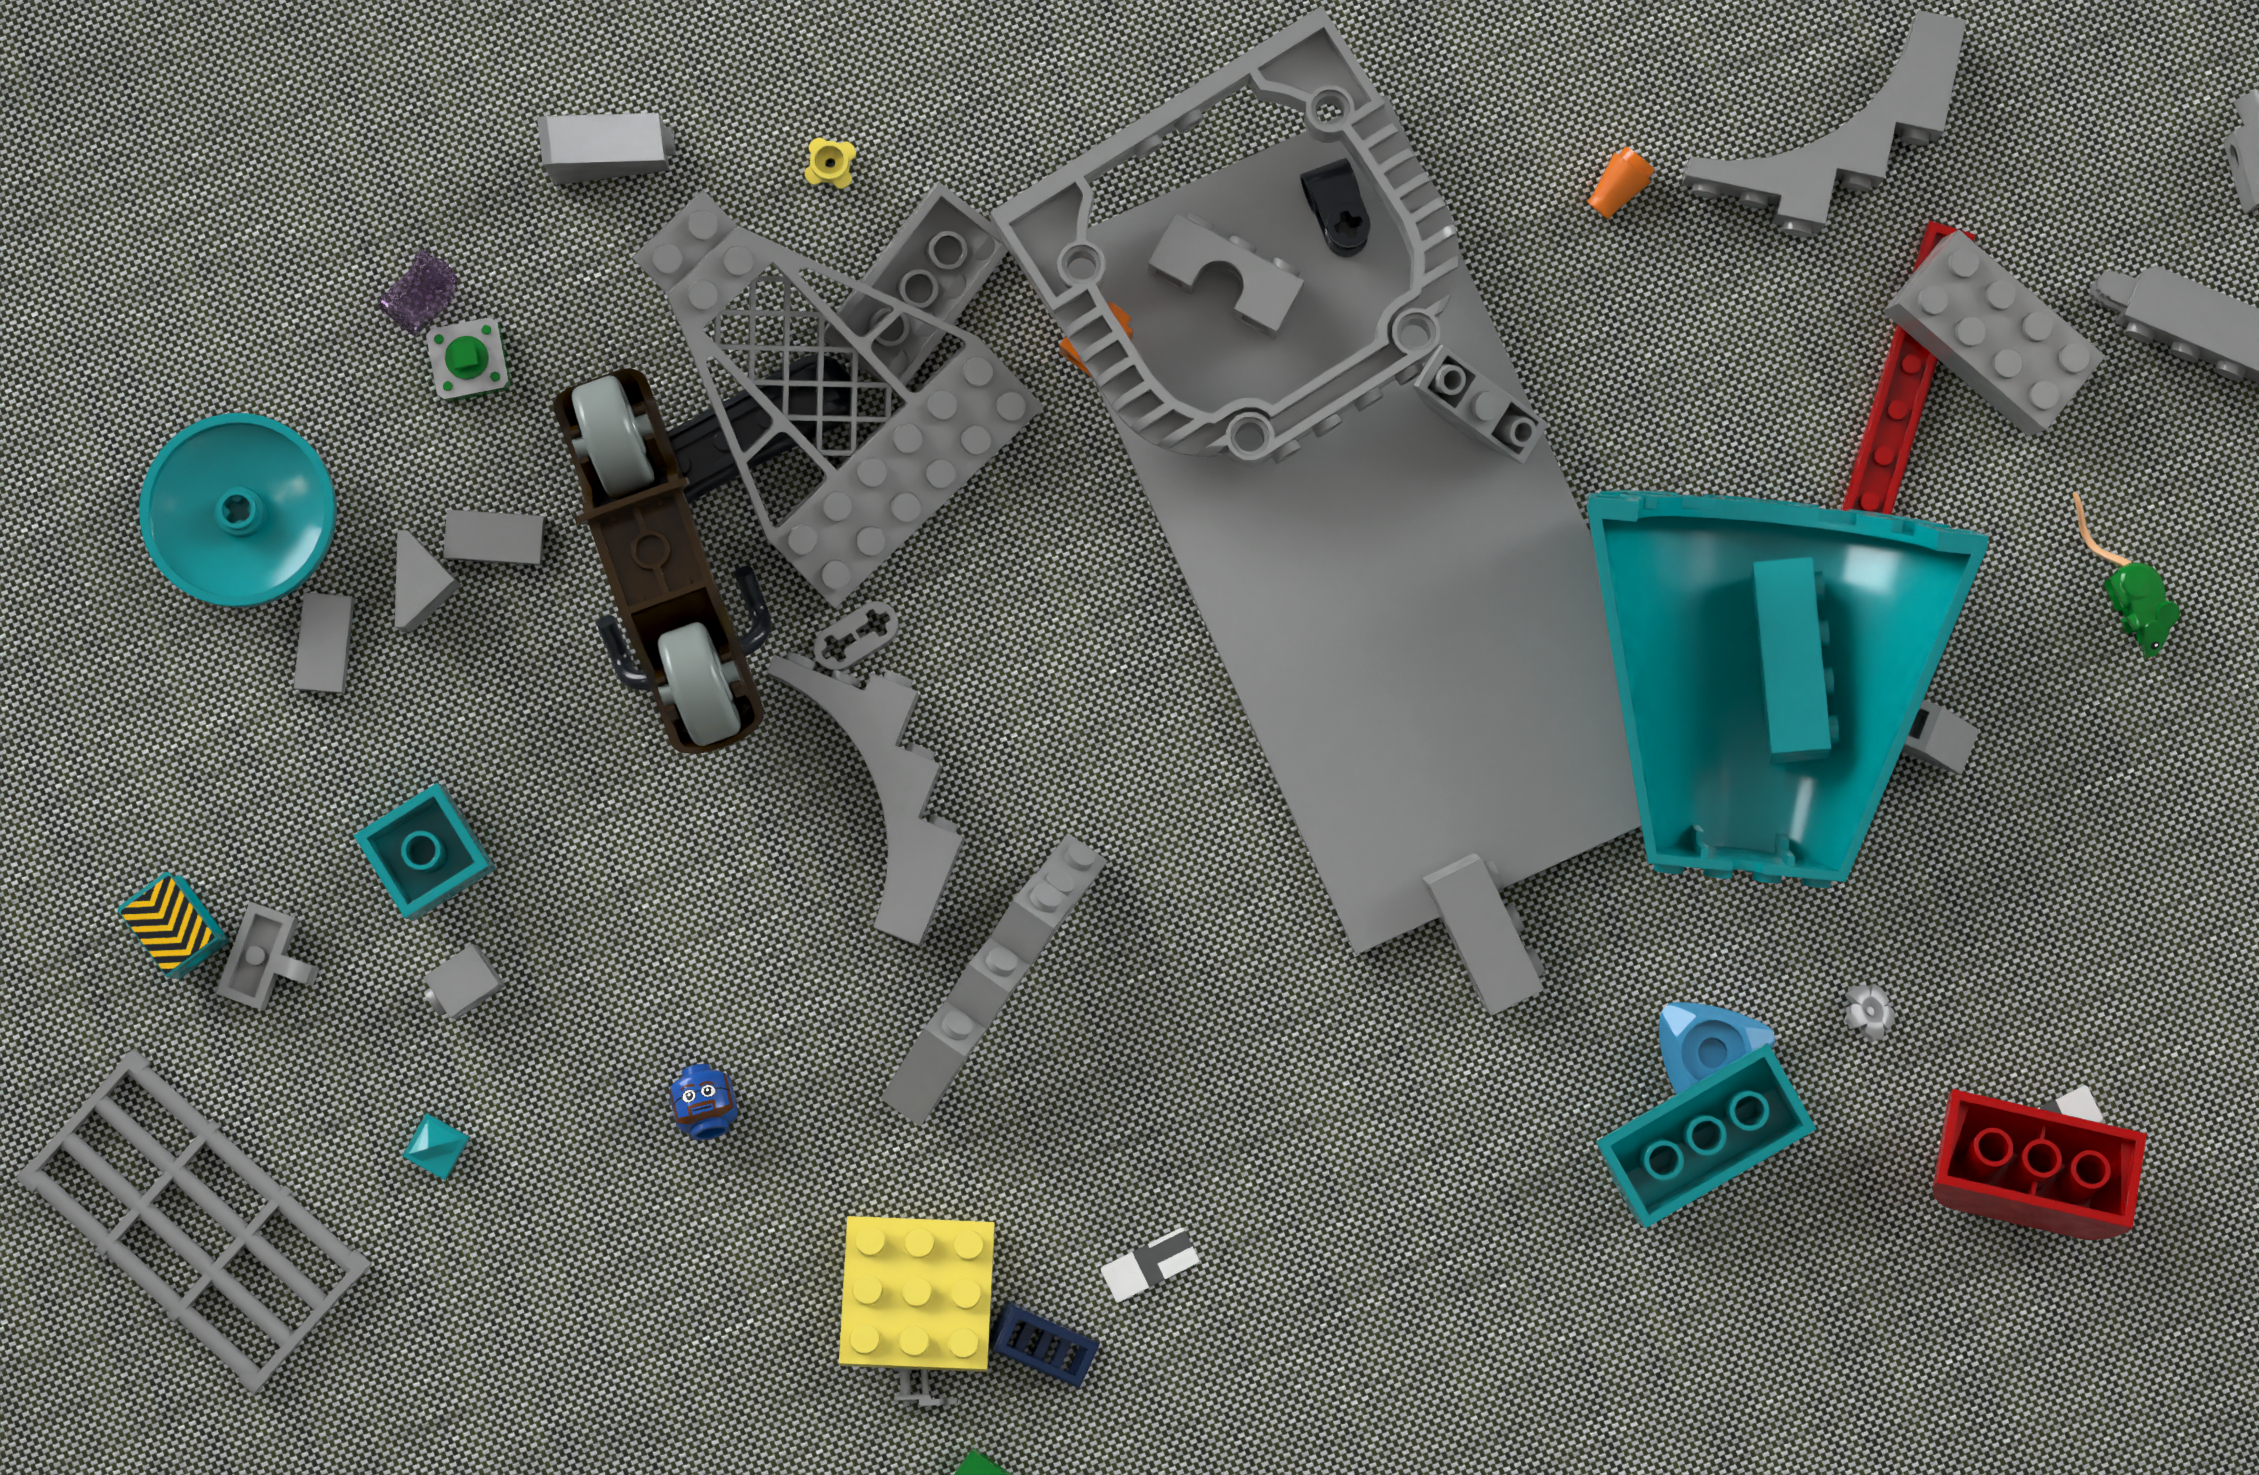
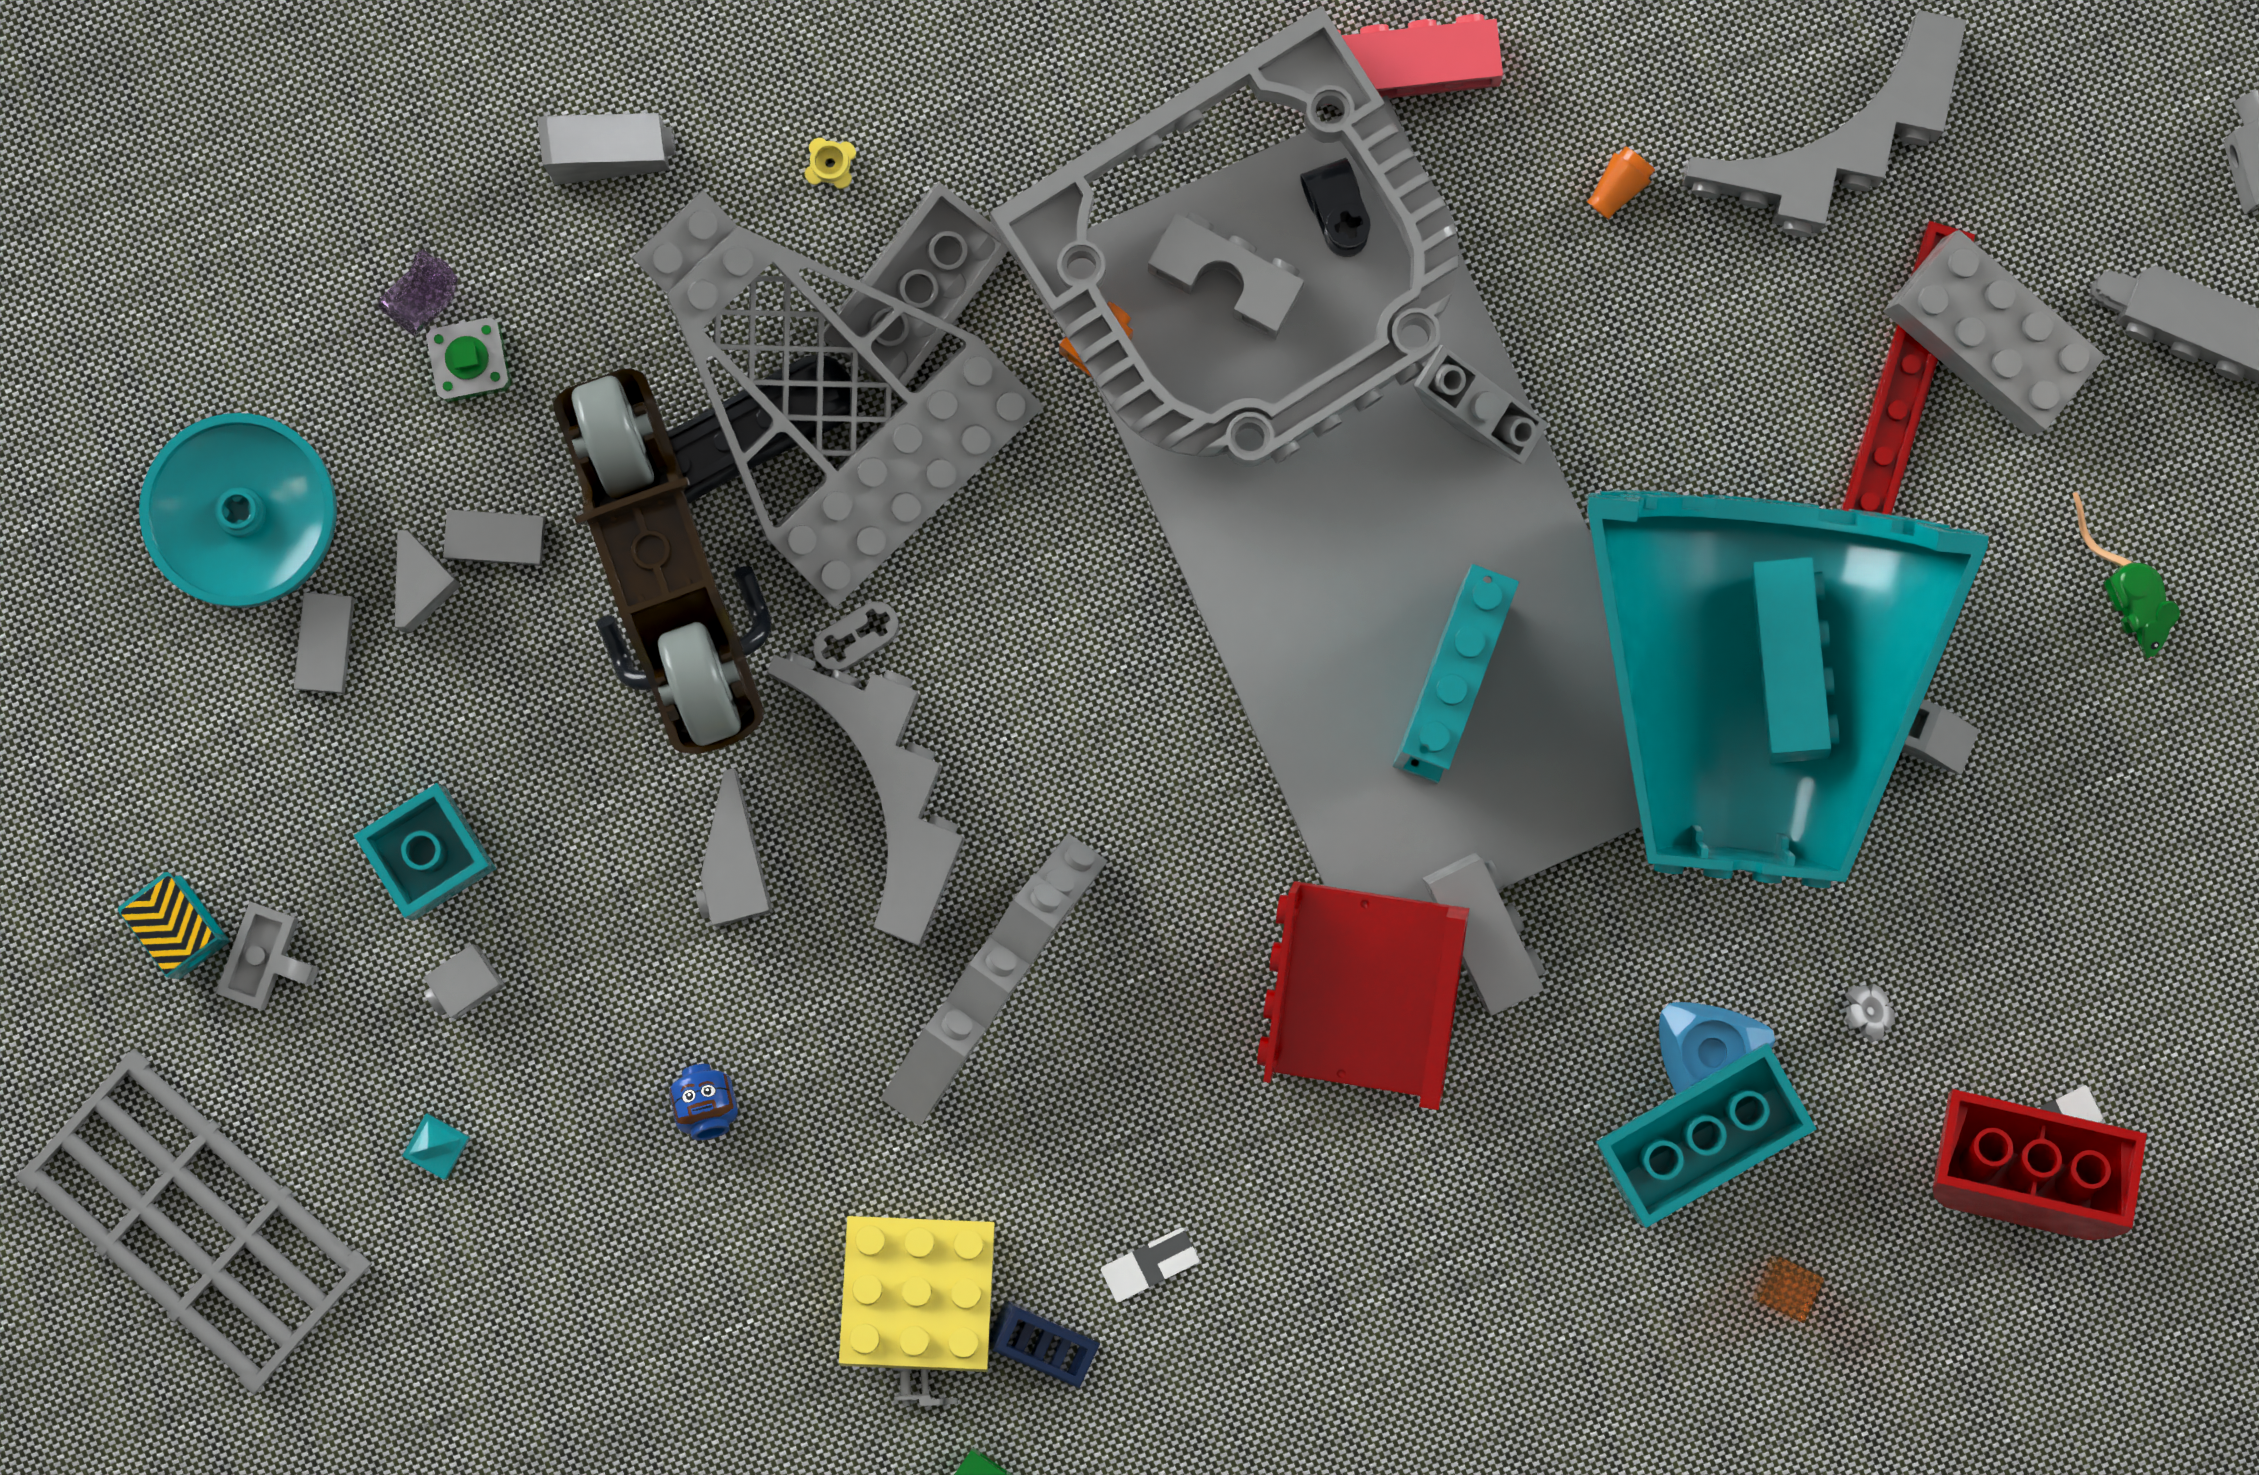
(732, 868): none -> light grey slope
(1364, 990): none -> red panel
(1429, 56): none -> coral brick
(1455, 673): none -> teal panel
(1787, 1289): none -> clear orange brick

